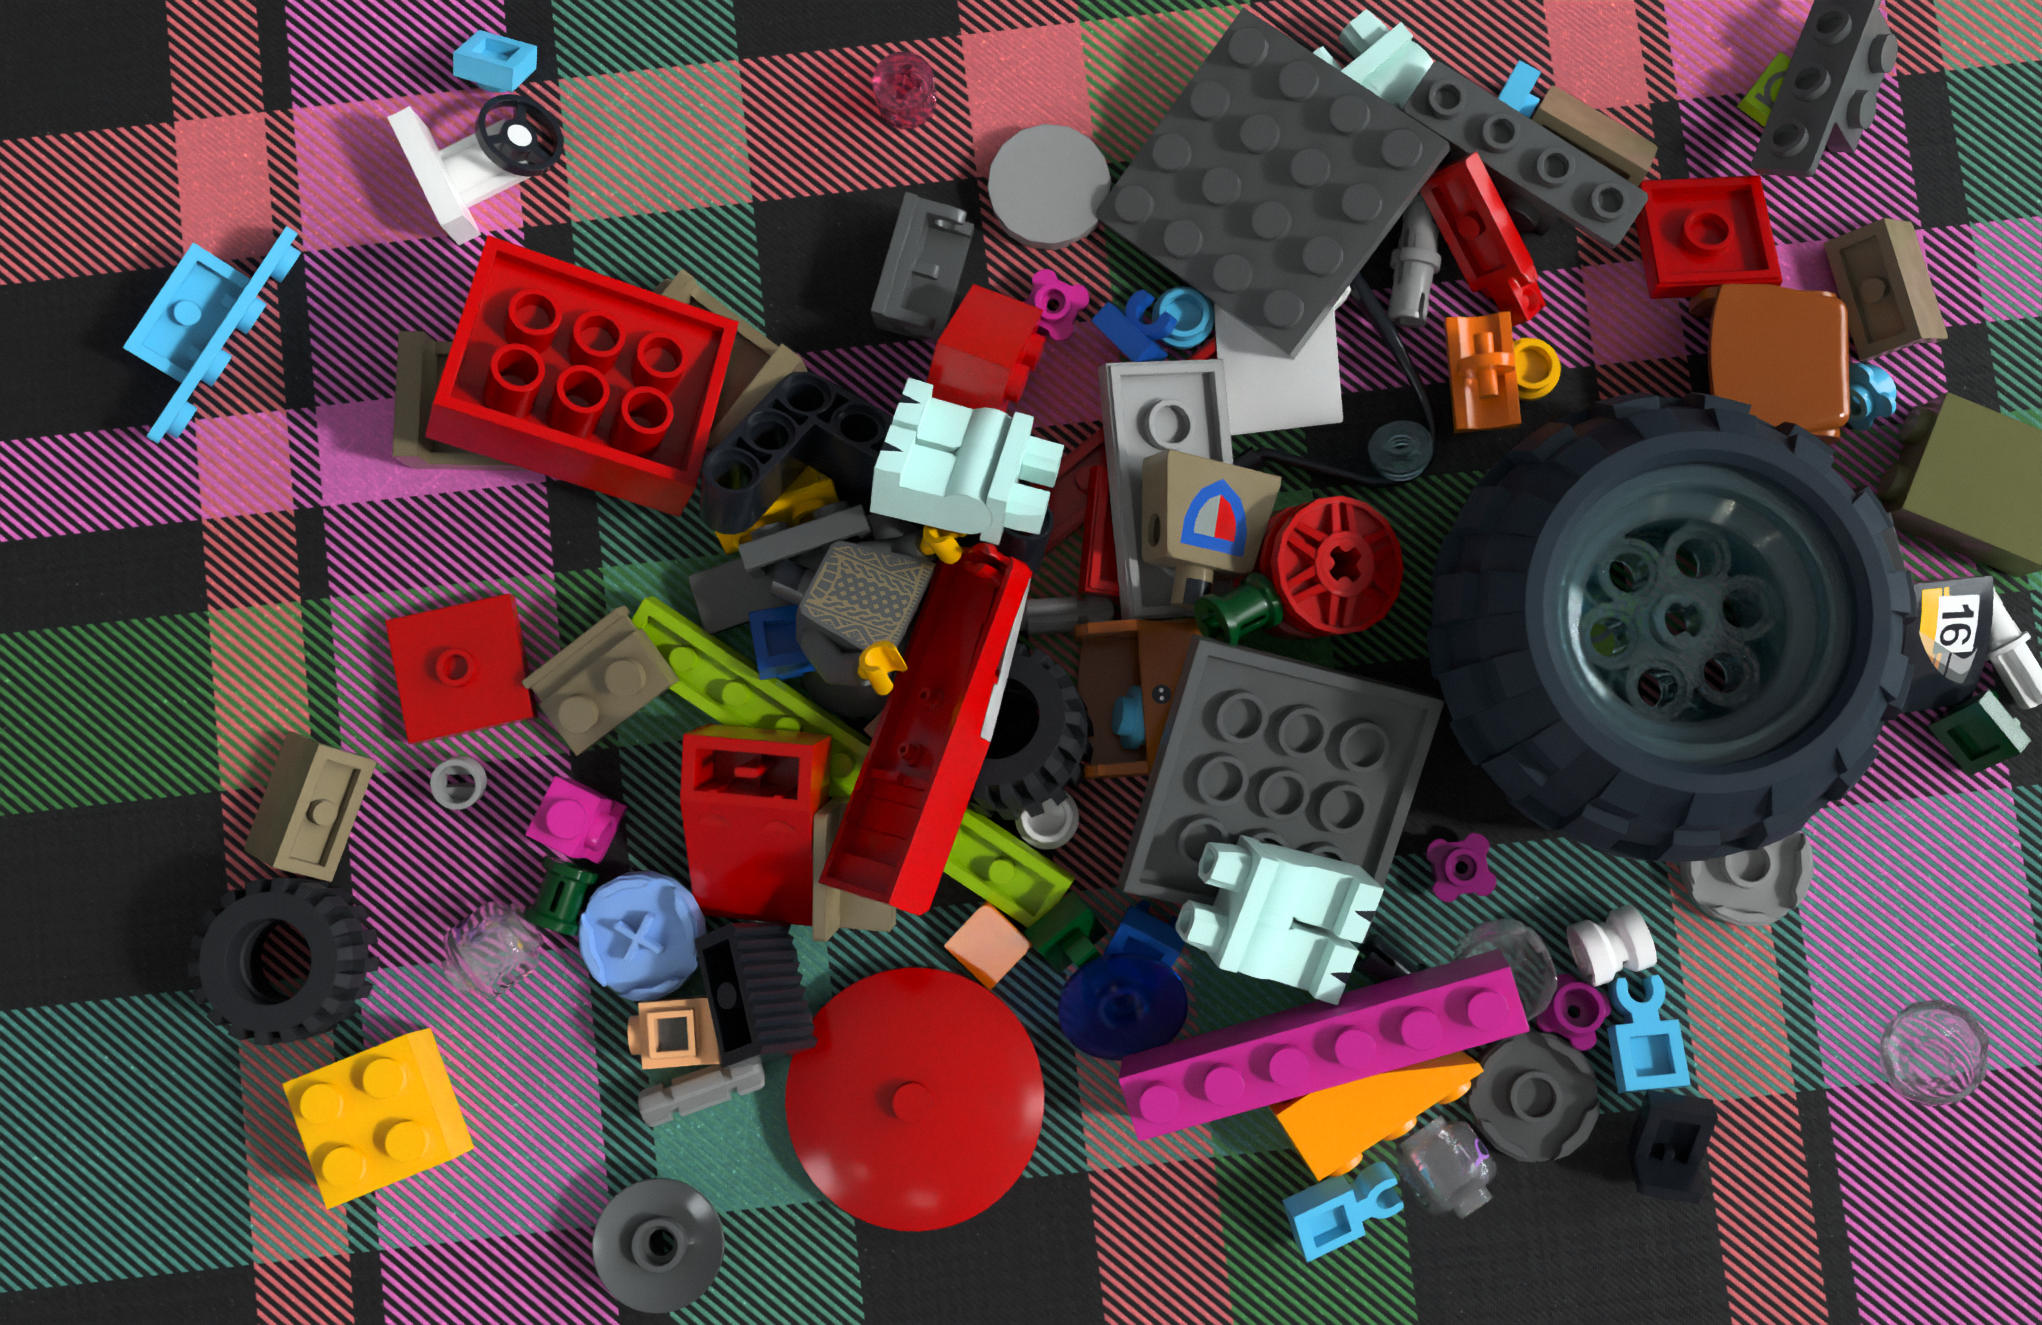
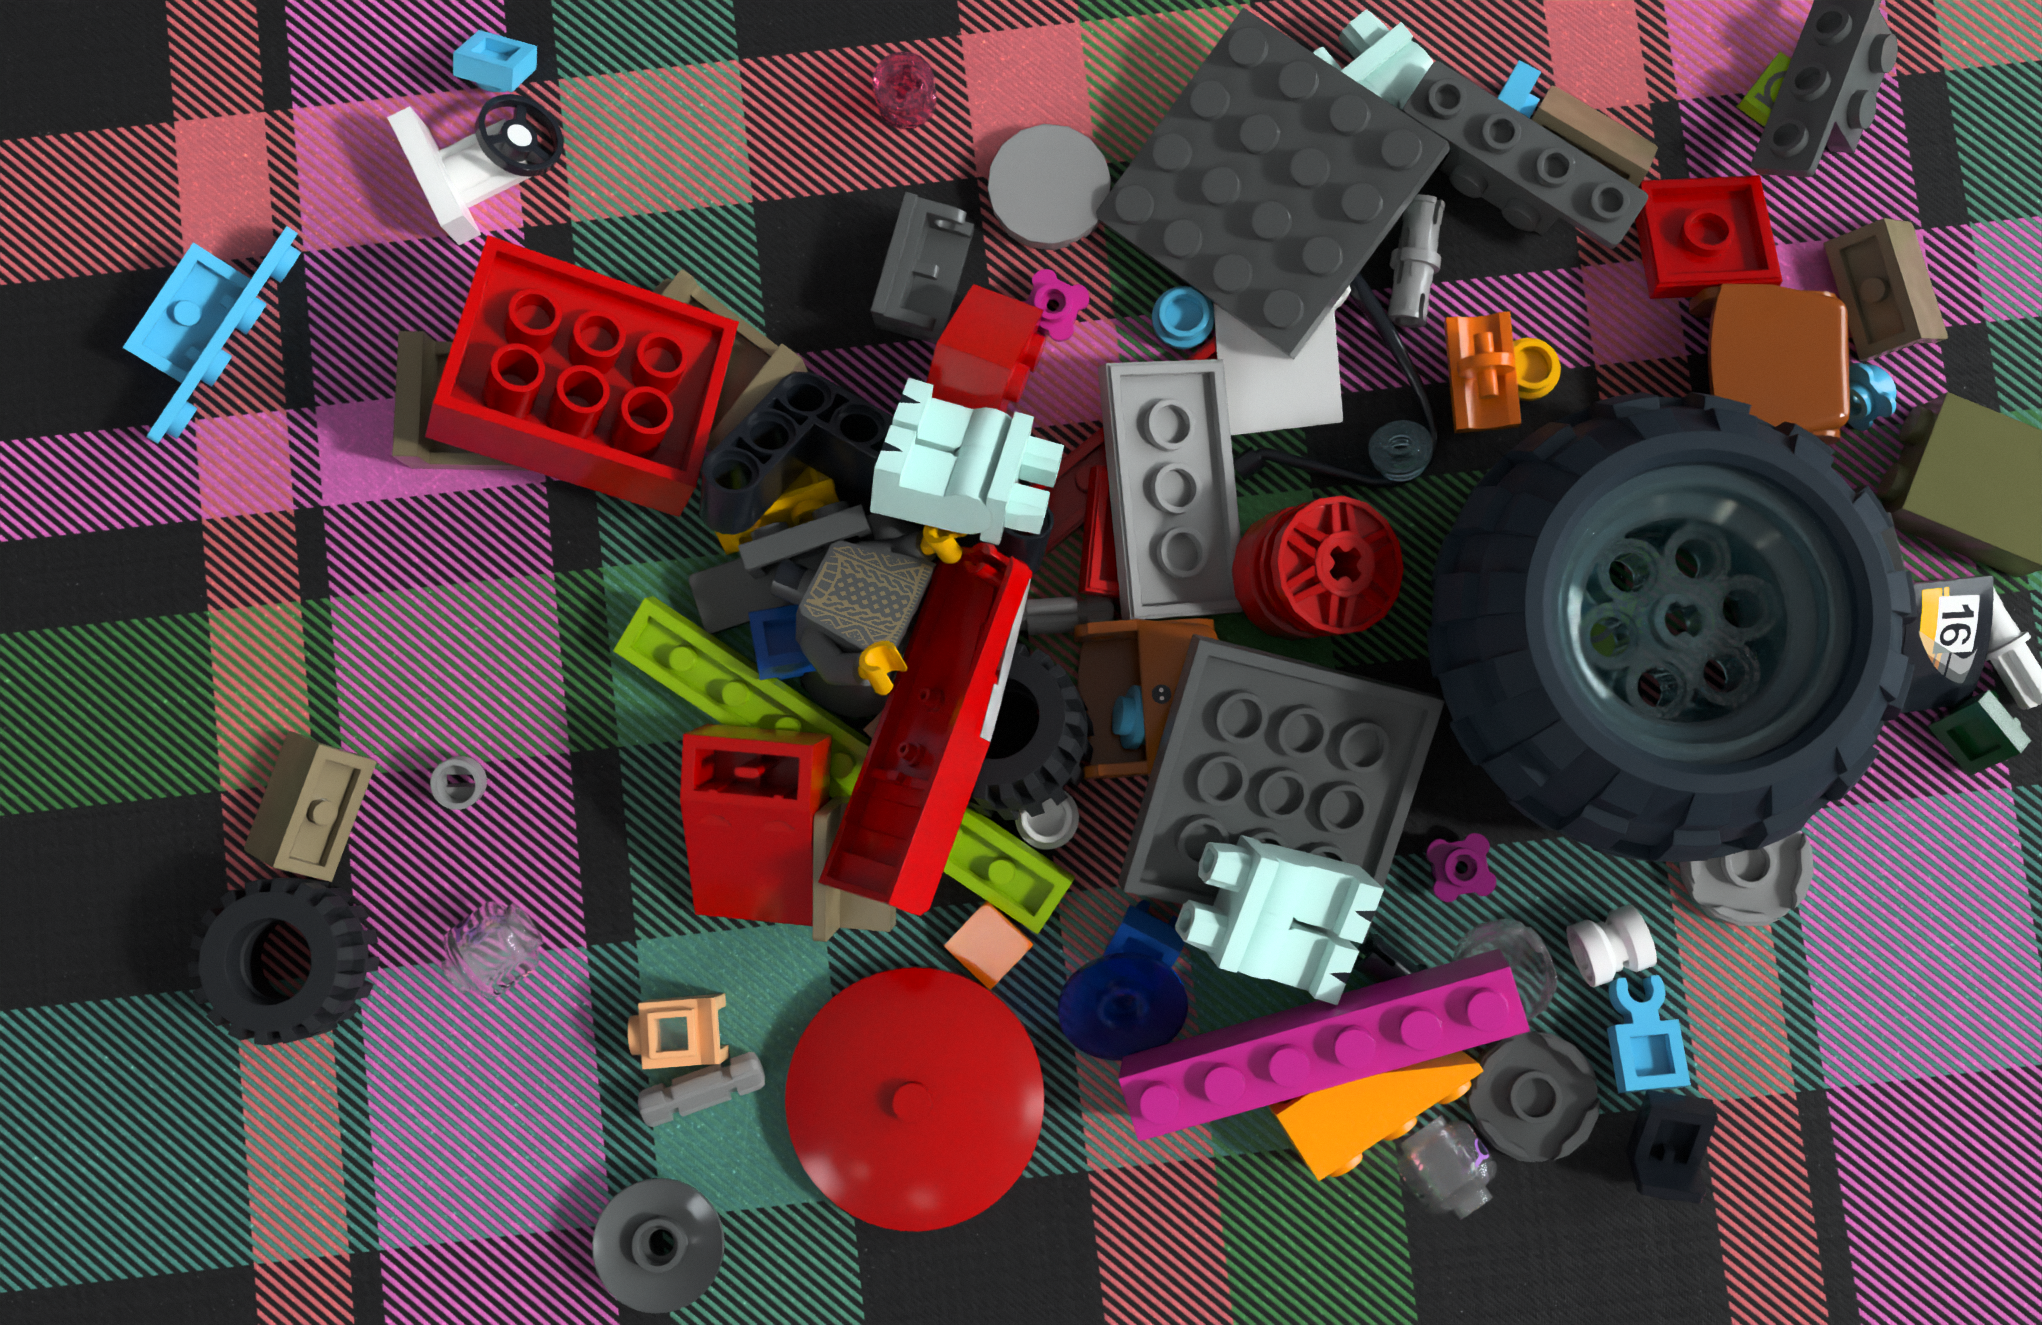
(378, 1117): yellow brick -> none
(461, 669): red plate -> none
(548, 909): dark green bush -> none
(576, 820): dark pink brick -> none
(600, 680): dark tan plate -> none
(641, 935): light blue tile -> none
(755, 993): black brick -> none
(1067, 934): dark green tile -> none
(1131, 333): blue tile -> none
(1203, 520): dark tan torso -> none
(1239, 609): dark green bush -> none
(1333, 1210): medium azure plate -> none
(1483, 237): red hinge -> none
(1591, 1006): magenta plate -> none
(1934, 1053): clear hair -> none

